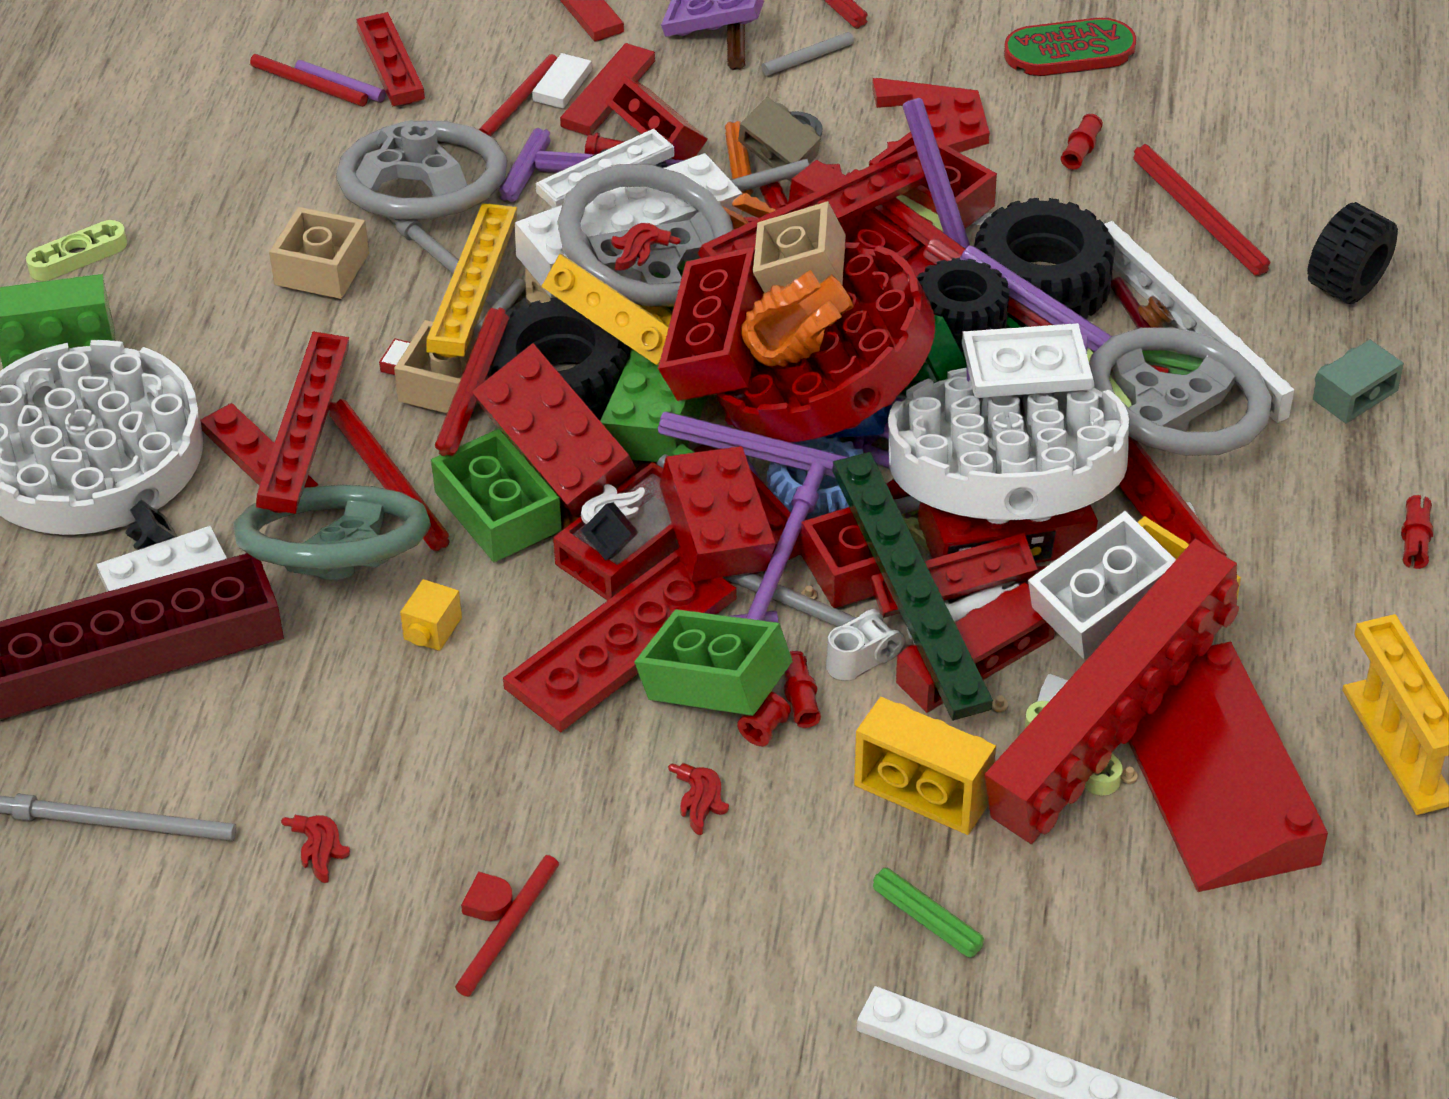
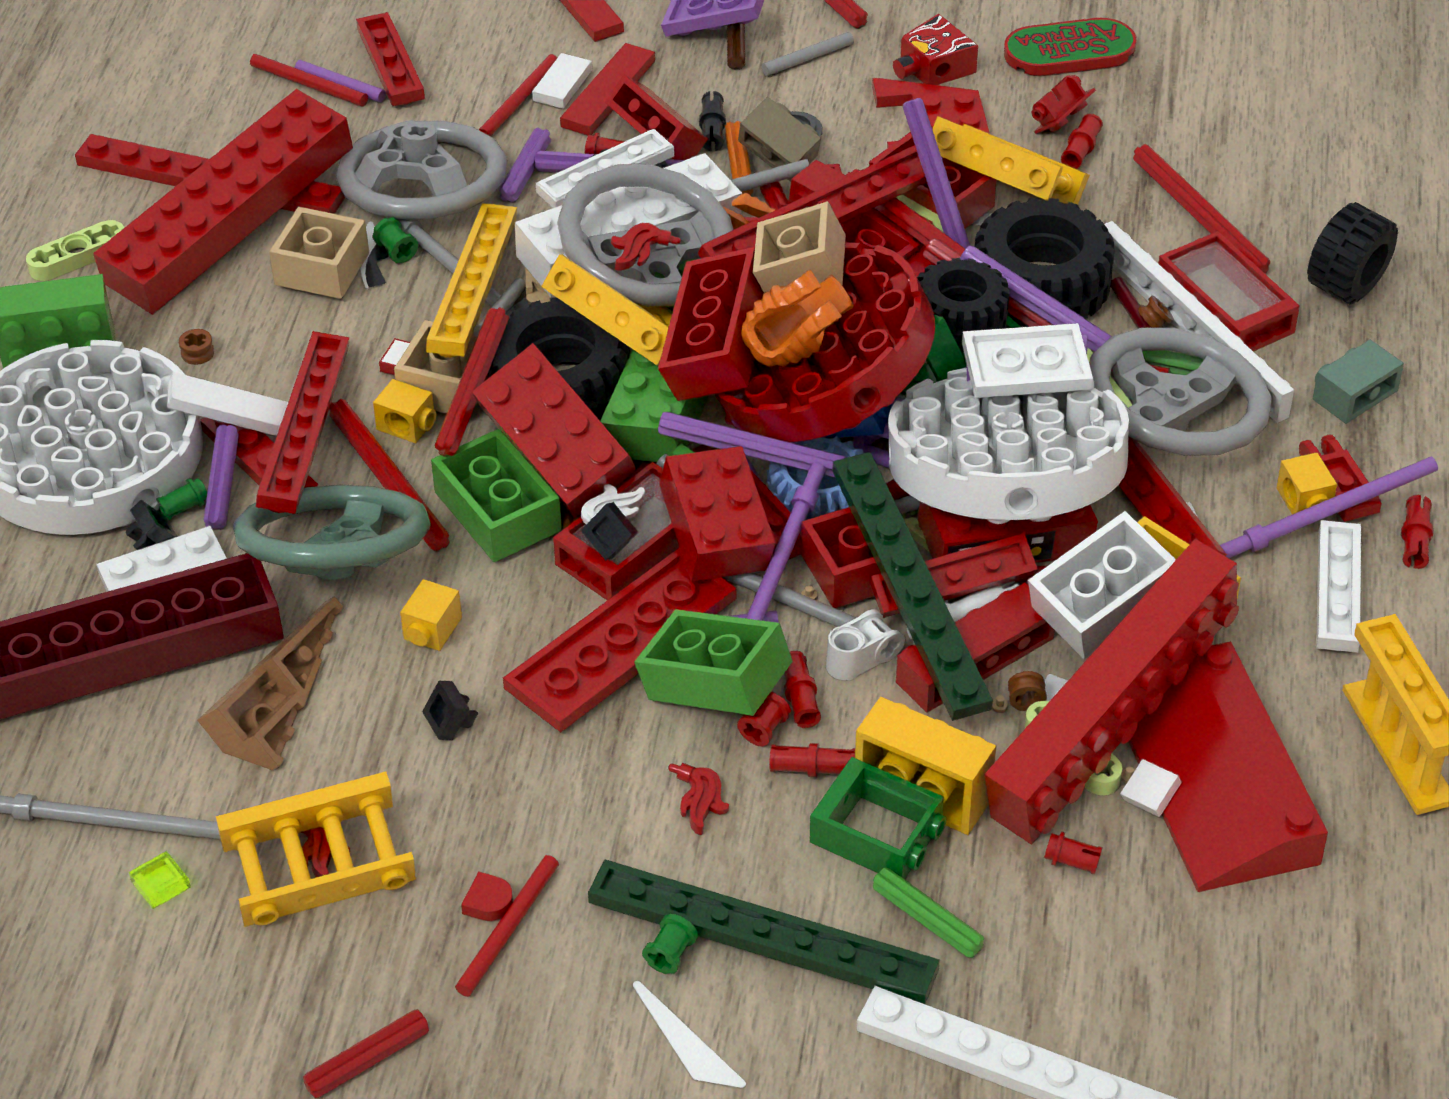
(159, 879): none -> clear neon green tile
(173, 167): none -> red plate
(183, 498): none -> green pin
(196, 346): none -> dark orange bush
(221, 477): none -> medium lavender axle
(223, 201): none -> red brick
(225, 403): none -> white tile
(260, 709): none -> medium nougat wedge
(303, 812): none -> yellow fence
(365, 1053): none -> red axle
(370, 271): none -> black sticker
(400, 245): none -> green bush
(404, 411): none -> yellow brick
(448, 710): none -> black tile
(670, 944): none -> green bush
(695, 1055): none -> white sticker
(712, 120): none -> black pin
(766, 931): none -> dark green plate
(809, 759): none -> red pin
(890, 792): none -> green window
(936, 53): none -> red torso
(1009, 162): none -> yellow fence
(1026, 689): none -> dark orange bush
(1053, 112): none -> red hinge
(1072, 853): none -> red pin
(1151, 787): none -> white tile
(1233, 290): none -> window
(1259, 537): none -> medium lavender bar
(1305, 482): none -> yellow brick
(1338, 585): none -> white plate
(1345, 473): none -> red hinge

